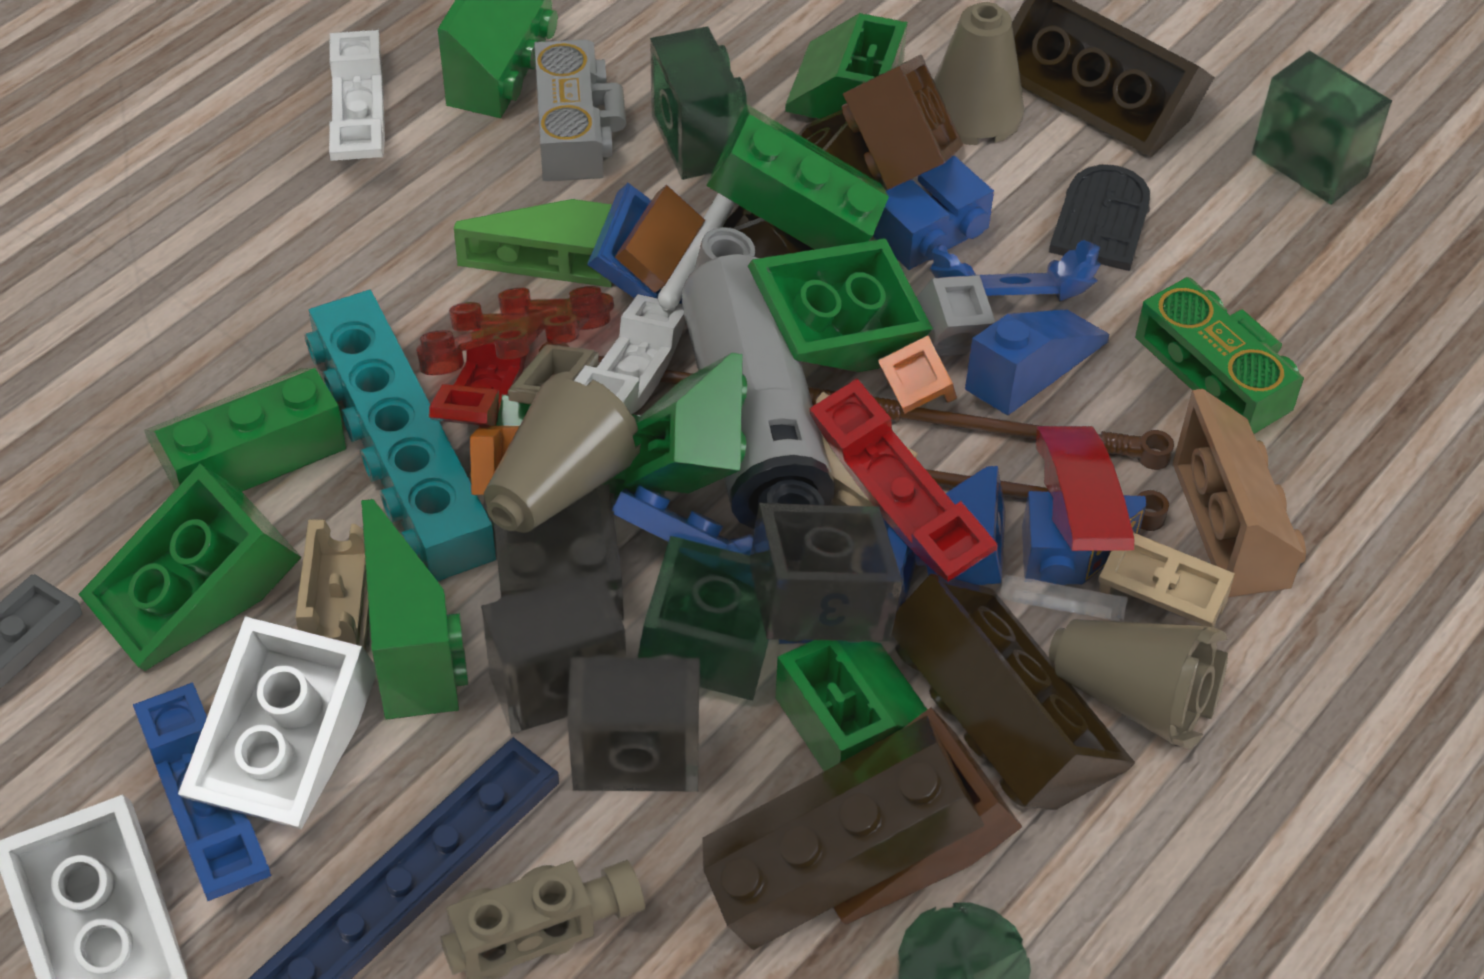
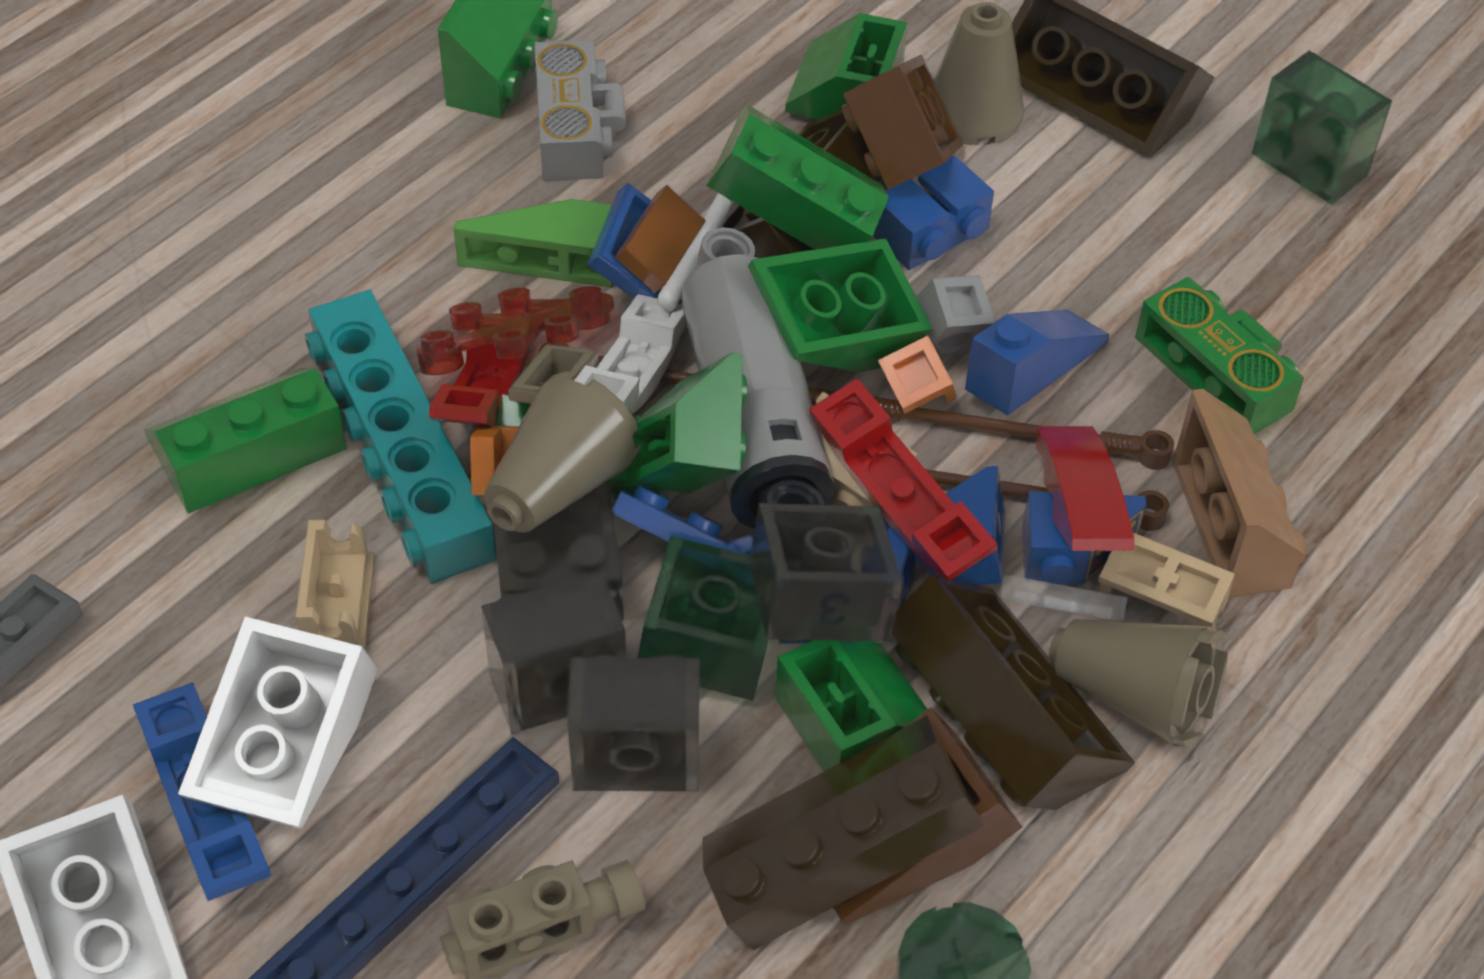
(188, 569): green slope -> none
(357, 96): white slope -> none
(412, 636): green slope -> none
(694, 98): clear green brick -> none
(1064, 277): blue piece -> none
(1106, 209): black window -> none

